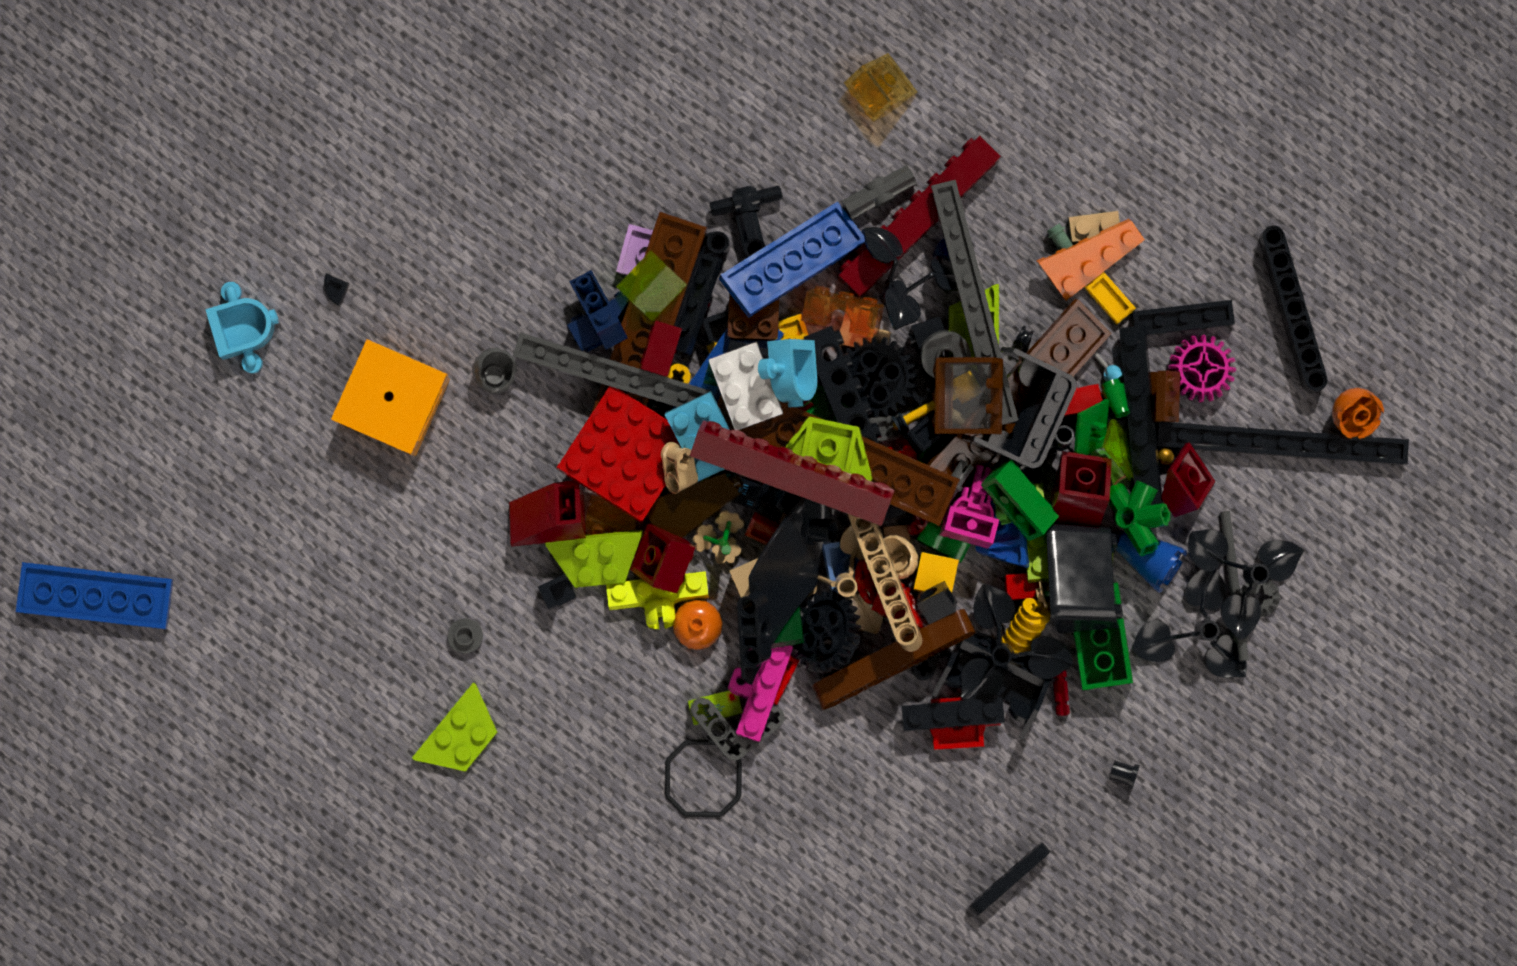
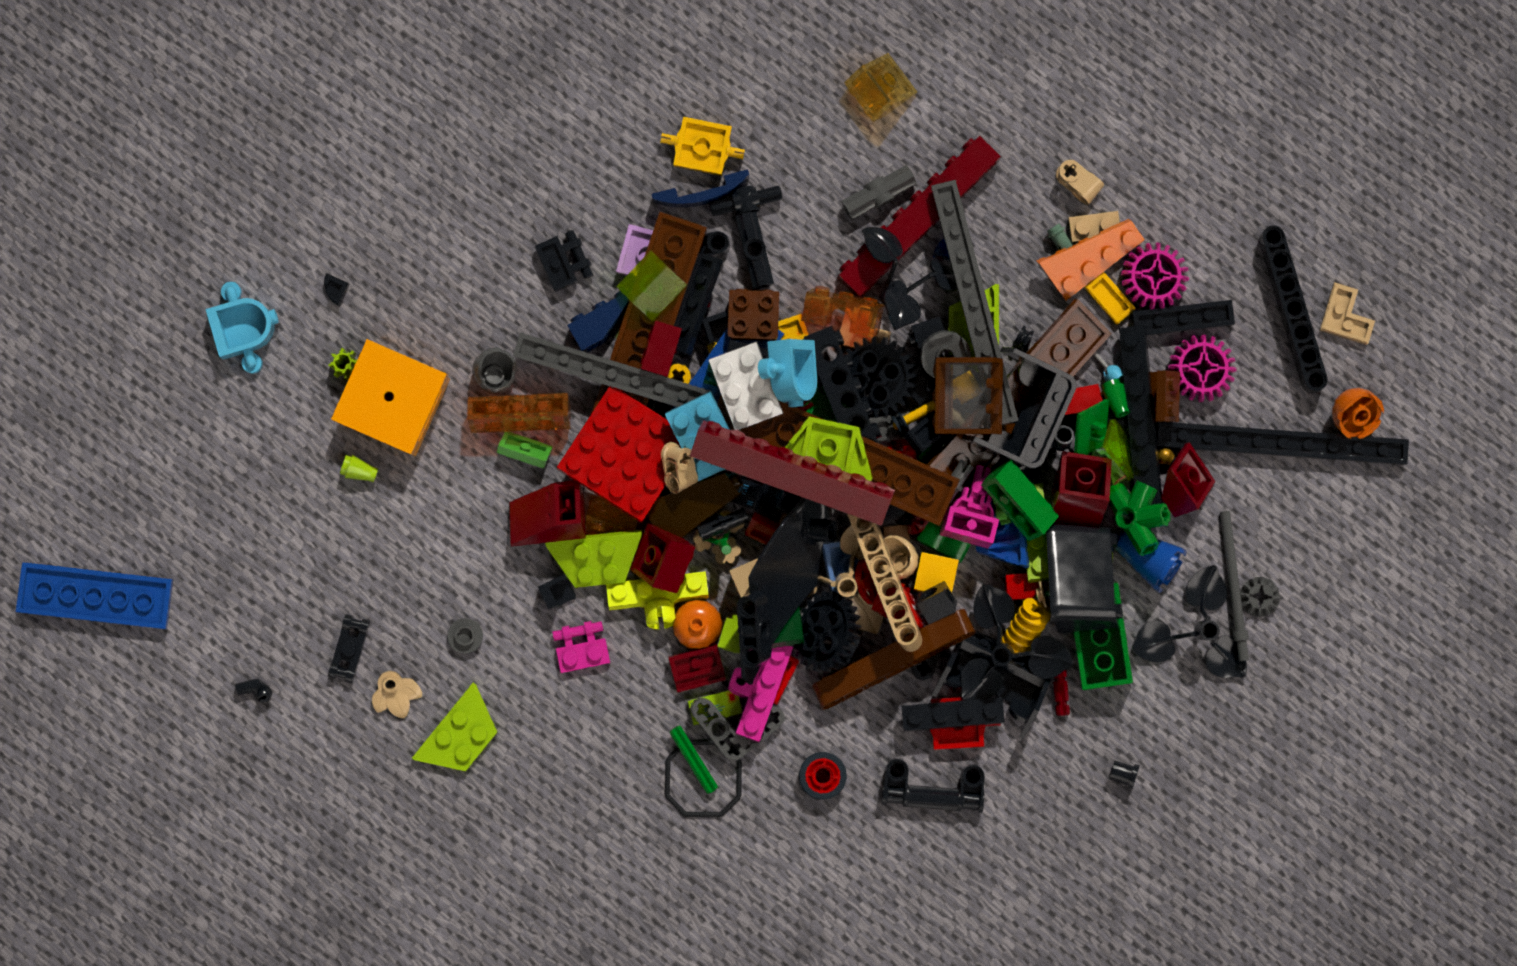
(256, 687): none -> black arm
(339, 360): none -> lime gear
(349, 648): none -> black plate
(357, 469): none -> lime cone
(397, 697): none -> tan plate
(519, 413): none -> clear orange brick
(524, 449): none -> bright green plate
(556, 263): none -> black plate
(584, 654): none -> dark pink plate
(598, 309): dark blue slope -> none
(671, 199): none -> dark blue slope
(693, 759): none -> green axle
(697, 668): none -> dark red plate
(702, 146): none -> yellow plate
(722, 524): none -> black pin
(729, 637): none -> lime brick
(792, 259): blue plate -> none
(833, 785): none -> wheel
(933, 797): none -> black piece
(1009, 879): black beam -> none
(1080, 183): none -> tan piece
(1143, 276): none -> dark pink gear
(1278, 563): black plant -> none
(1339, 318): none -> tan tile

